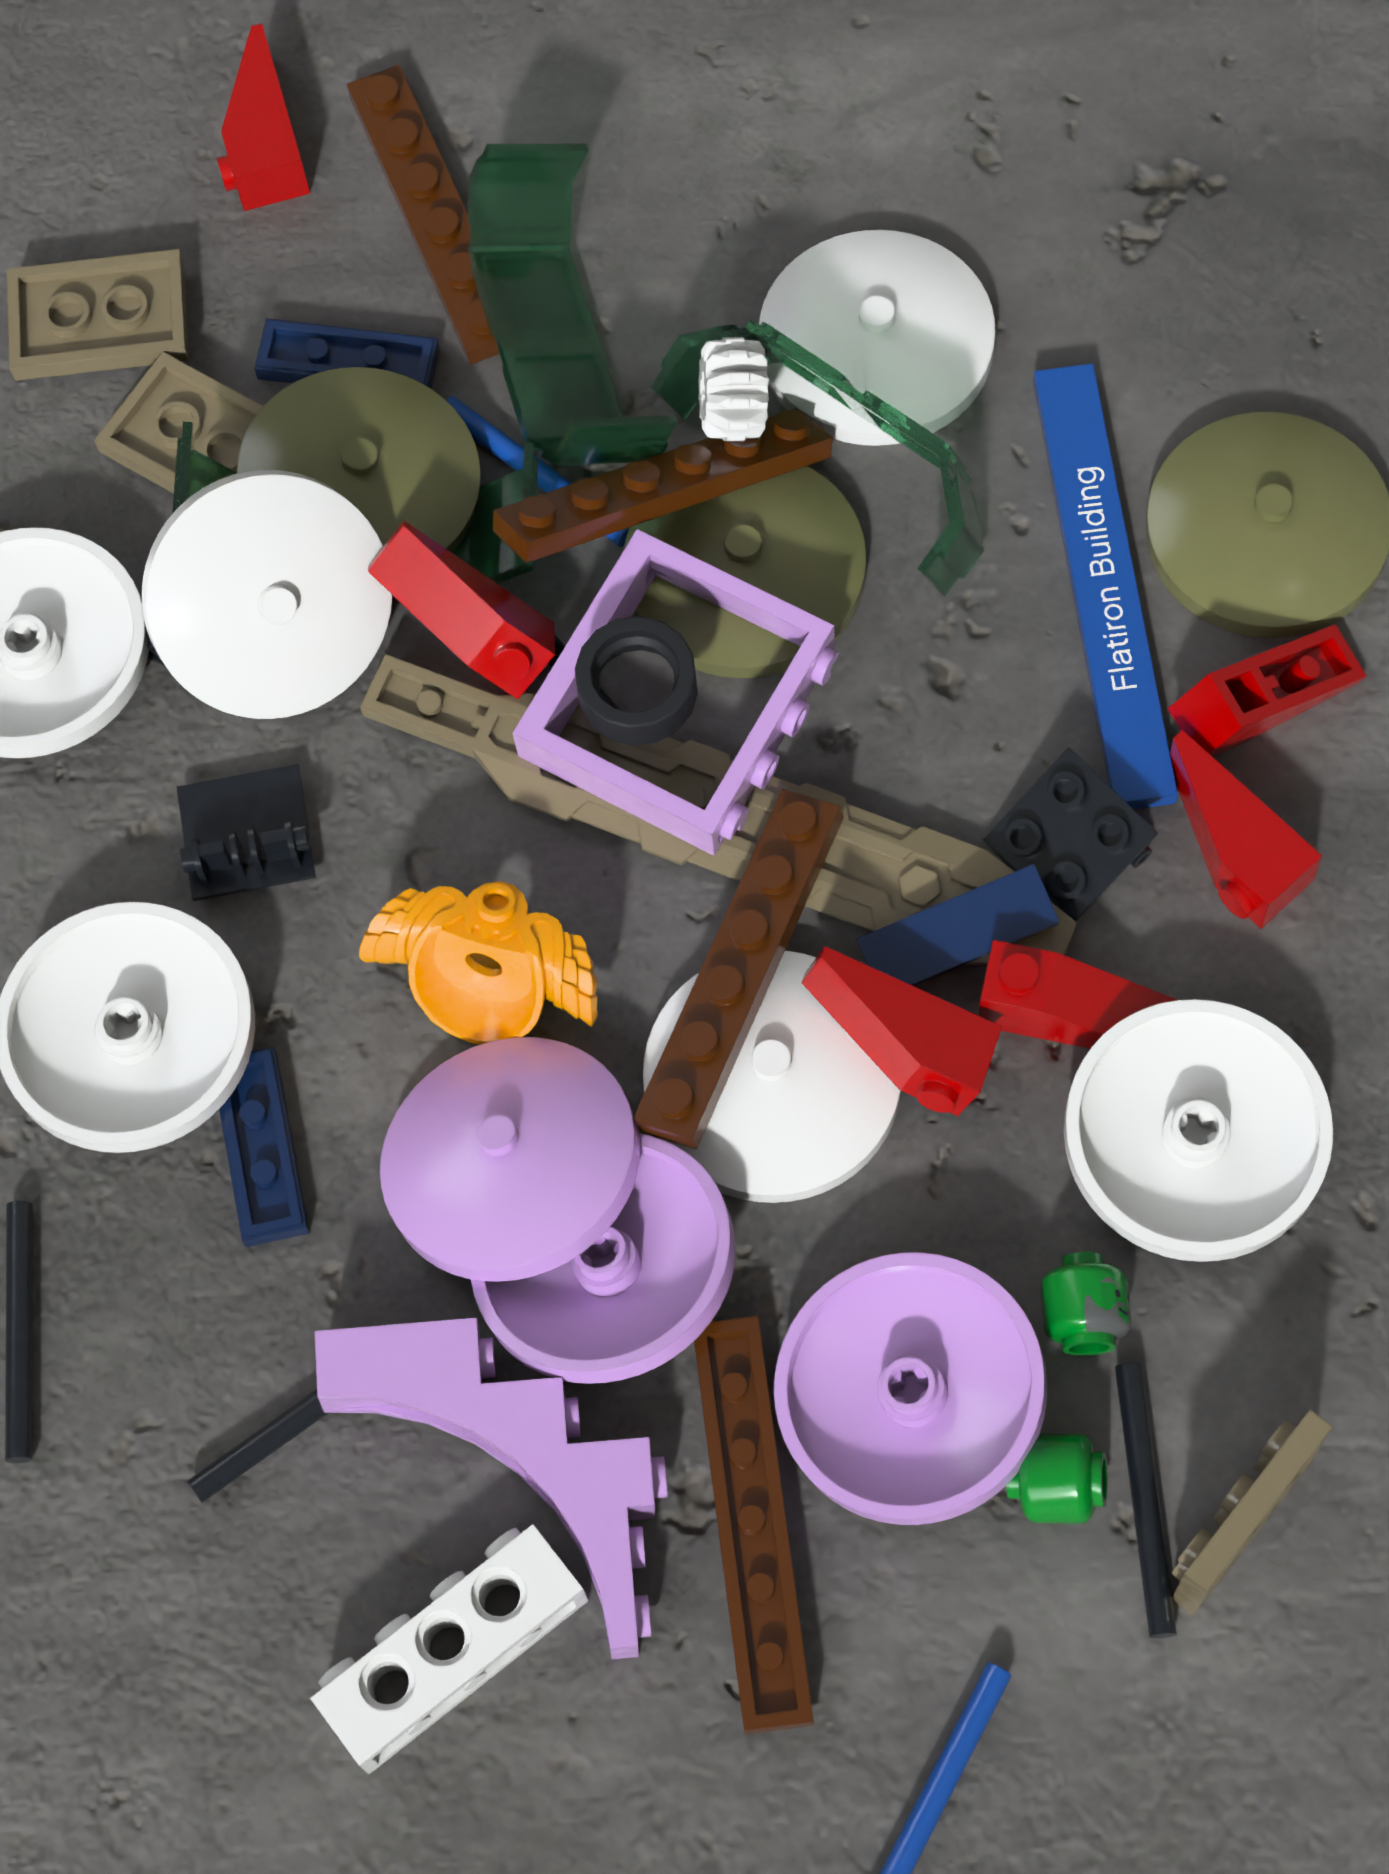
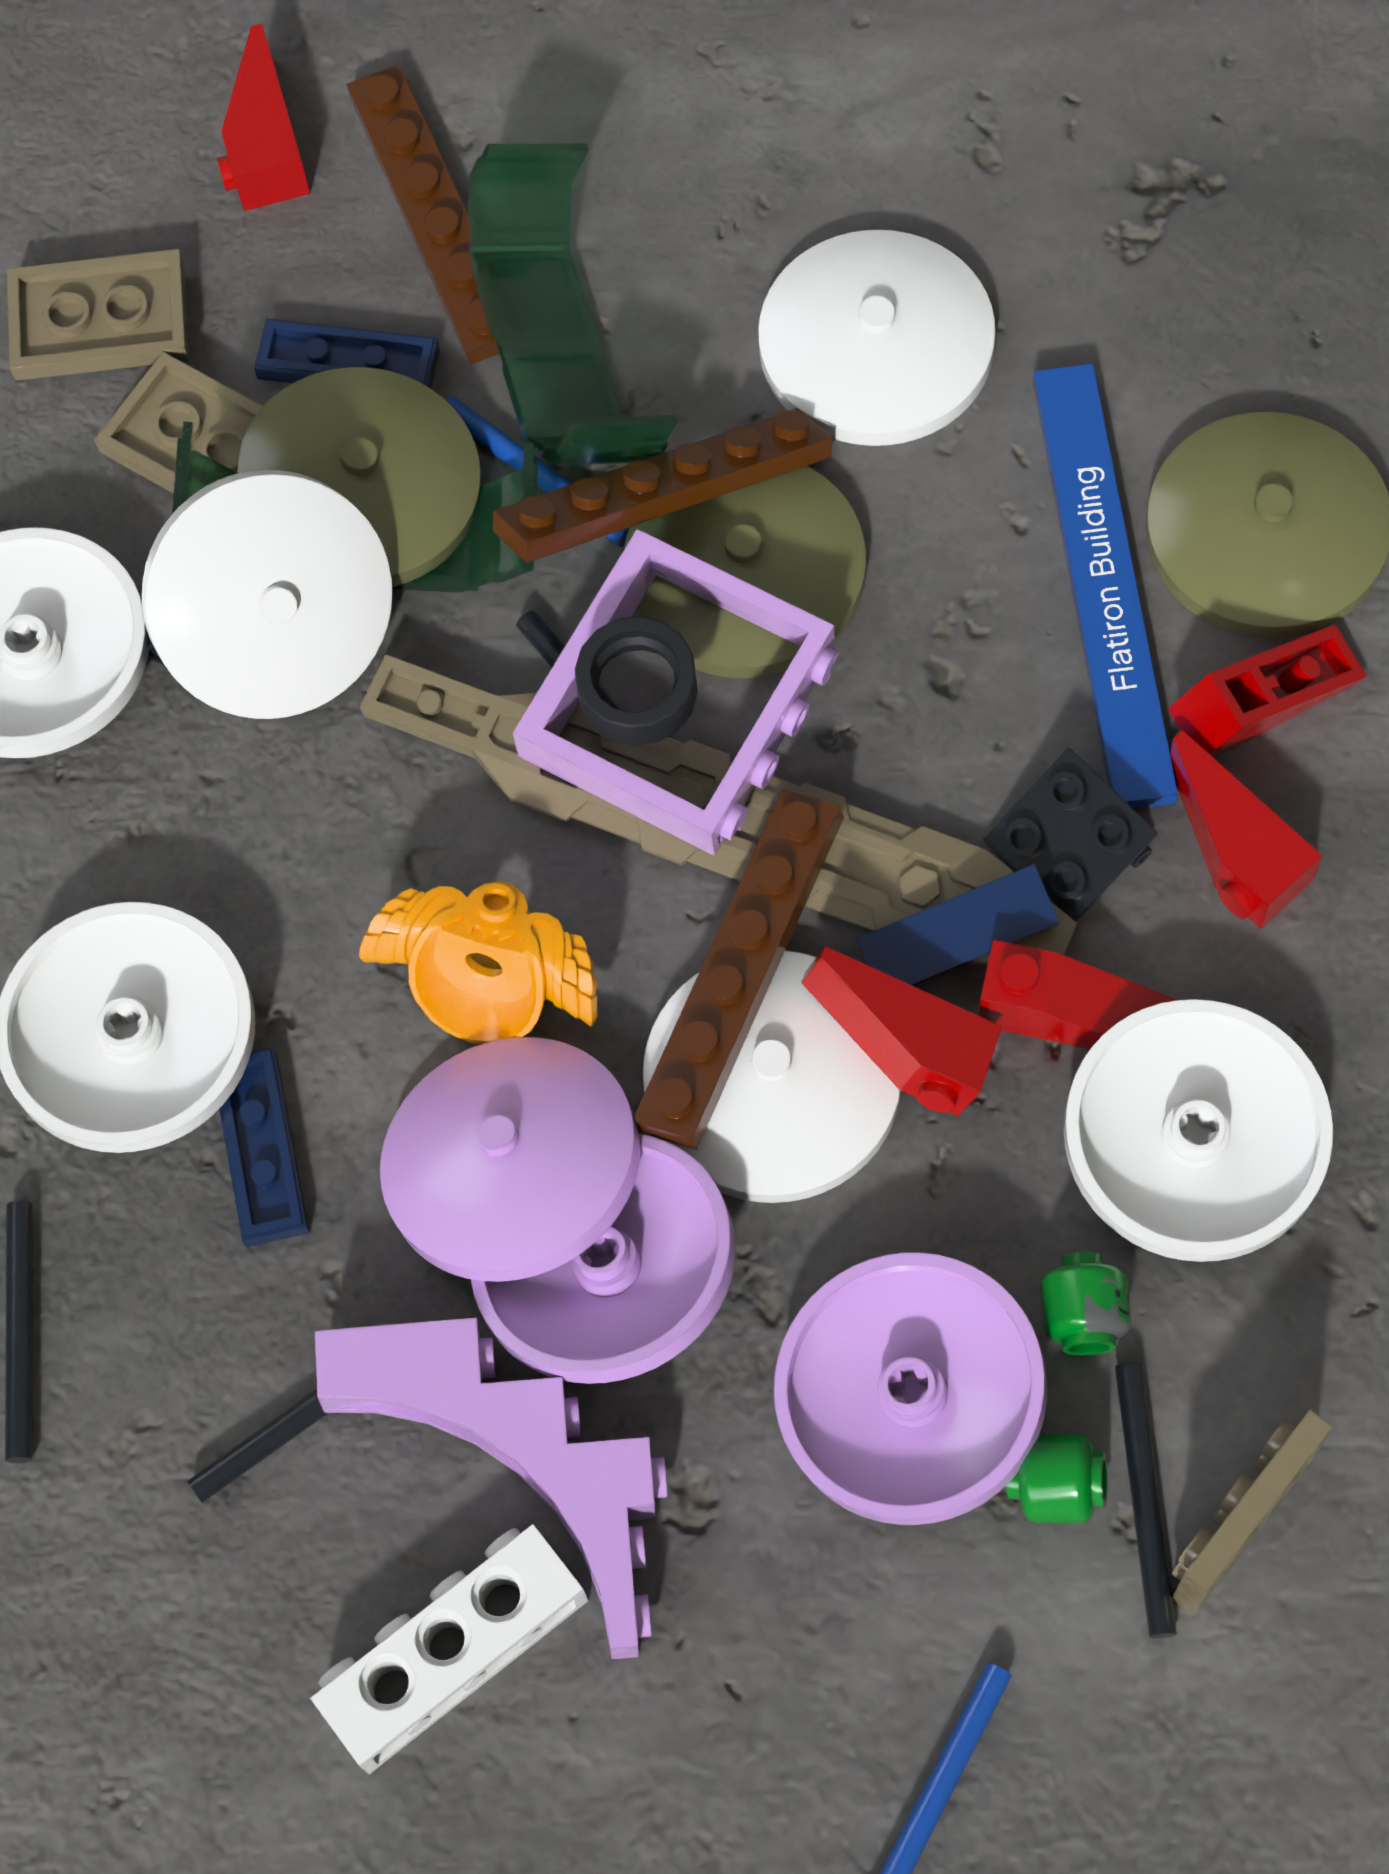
(245, 832): black hinge -> none
(466, 610): slope -> none
(733, 389): white gear -> none
(752, 1527): reddish brown plate -> none
(961, 540): clear green windscreen -> none

